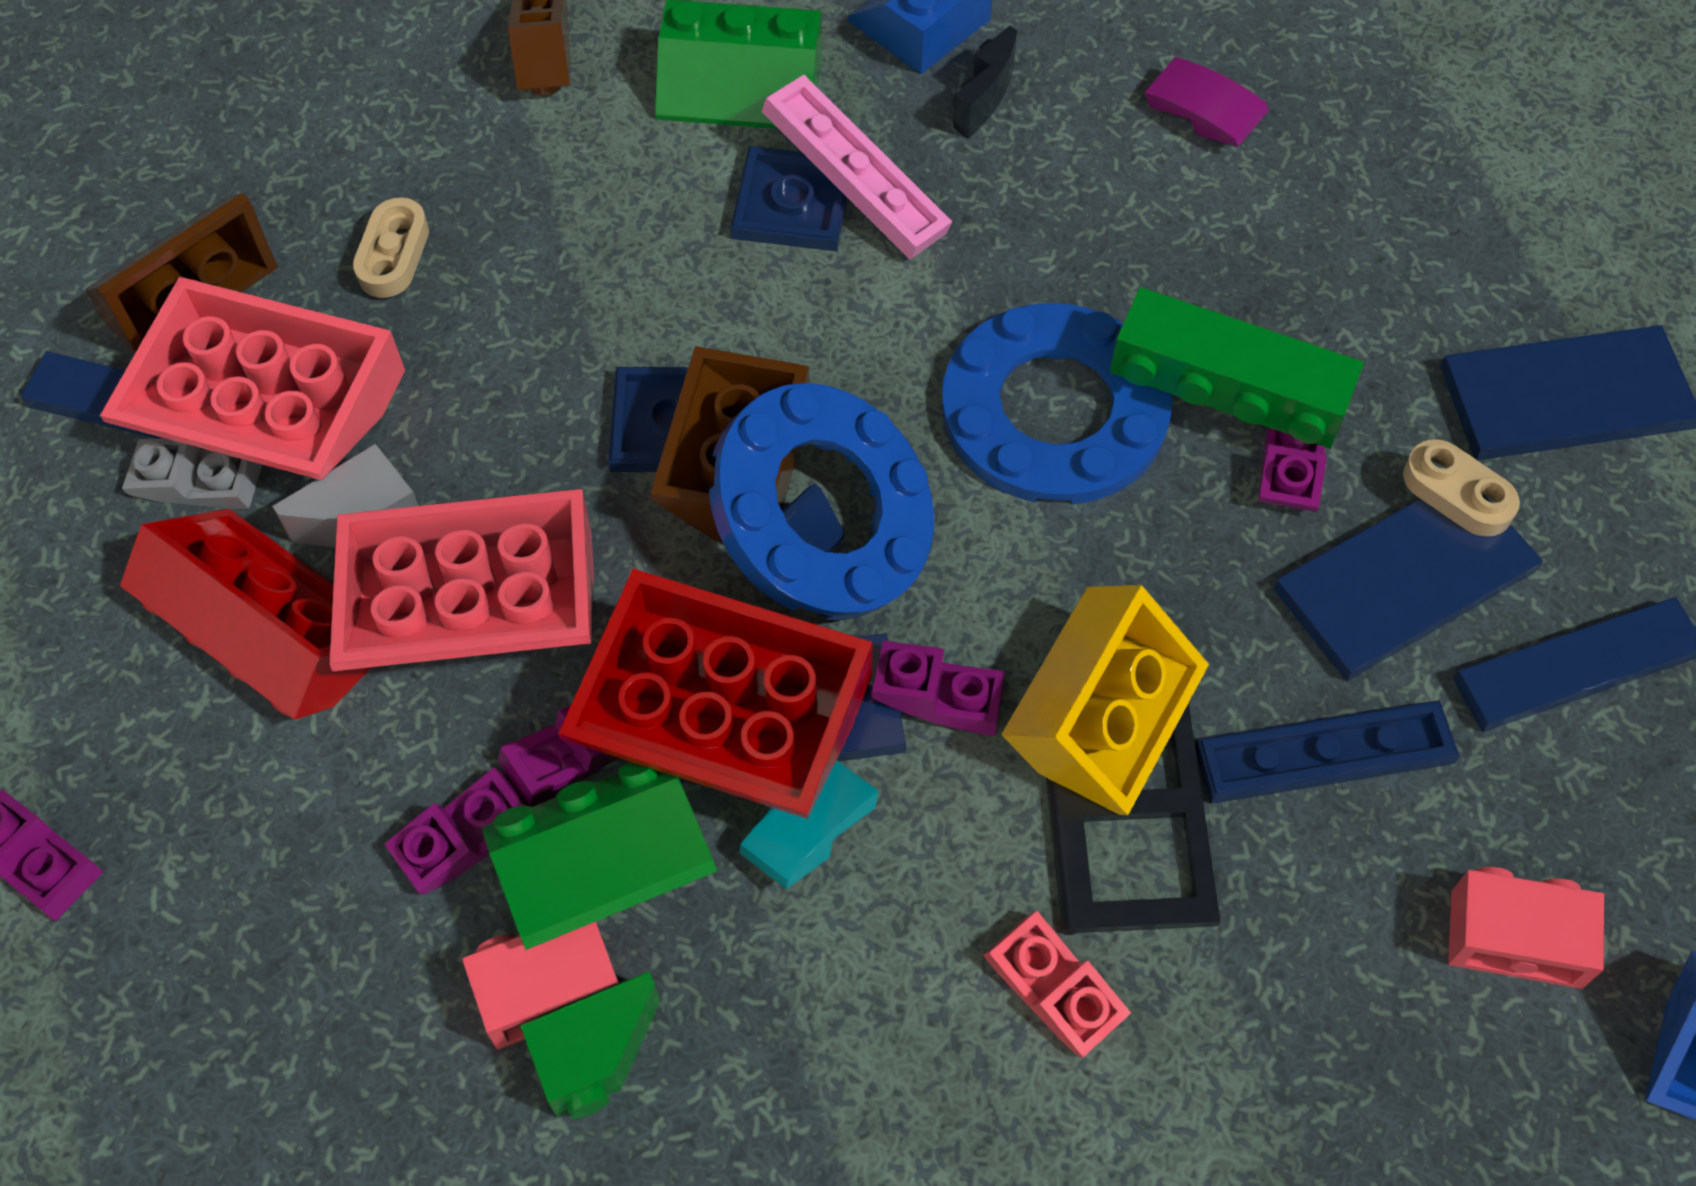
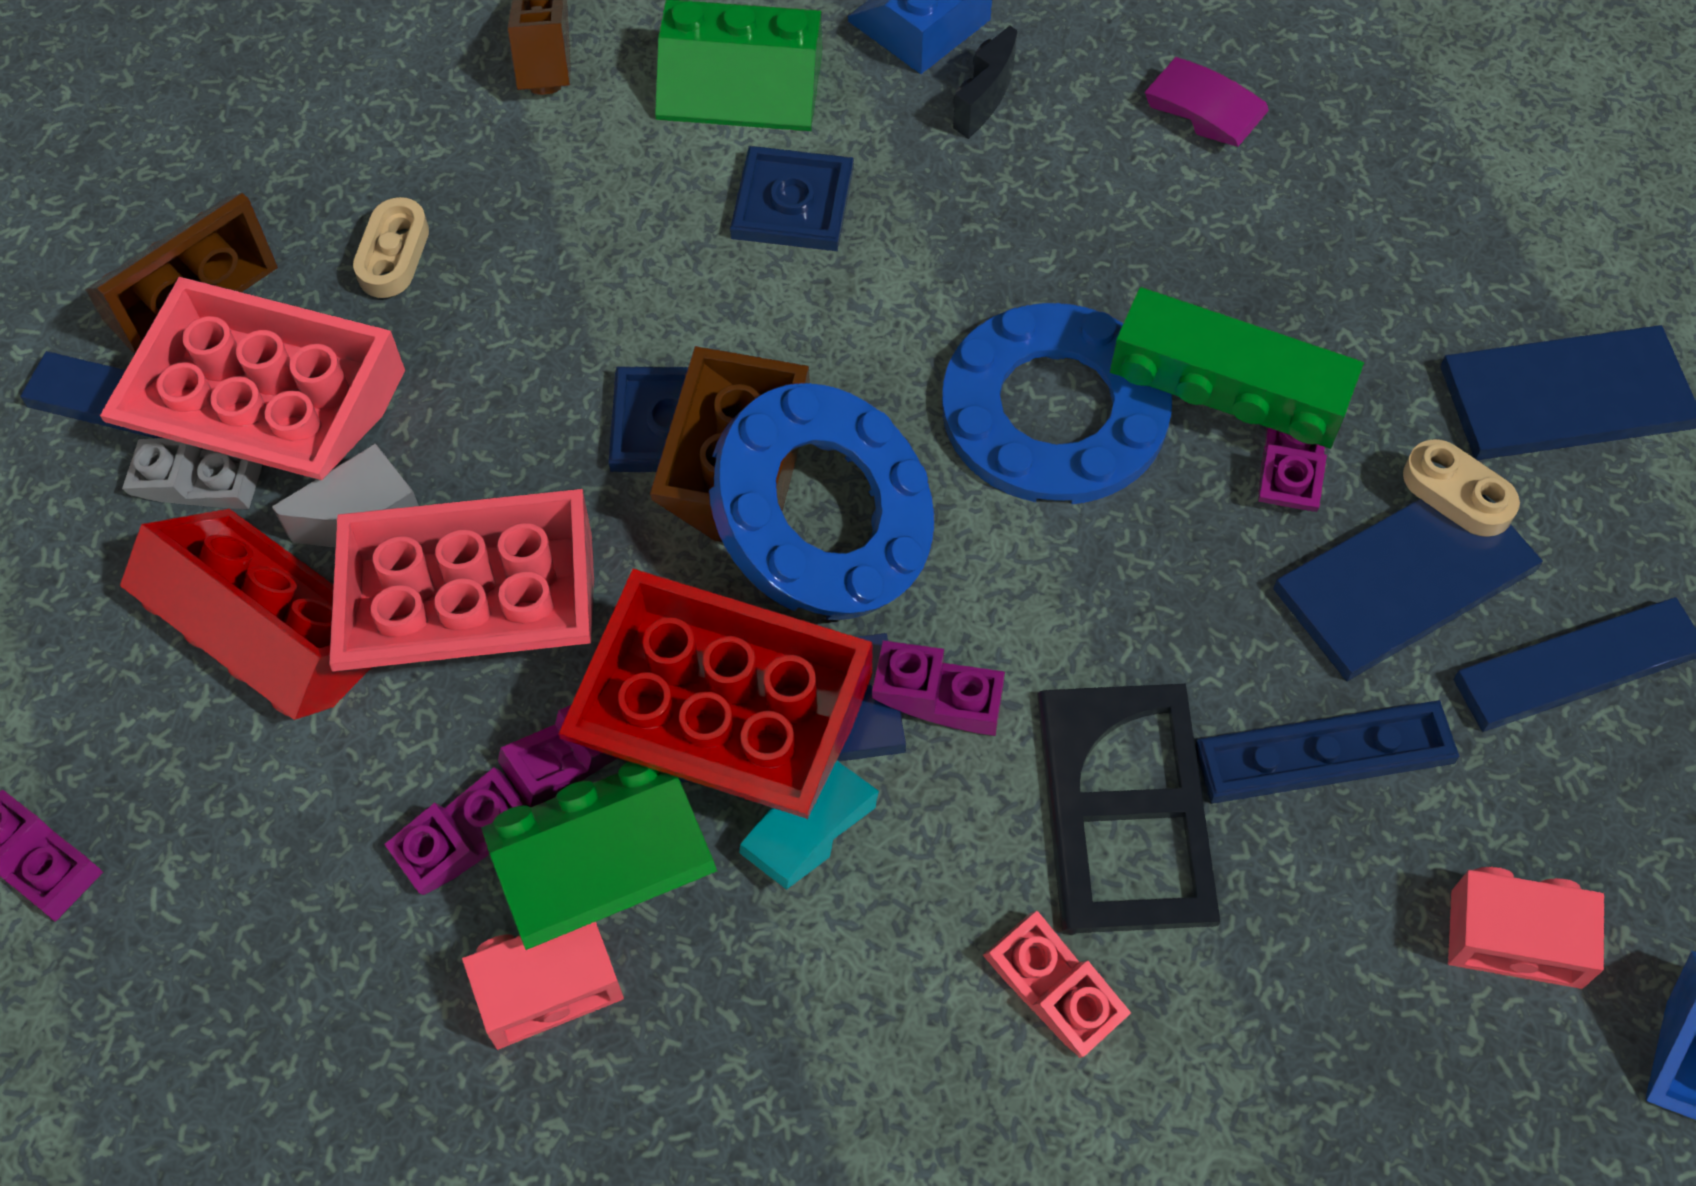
(591, 1045): green slope -> none
(814, 519): dark blue slope -> none
(856, 166): bright pink plate -> none
(1107, 696): yellow slope -> none

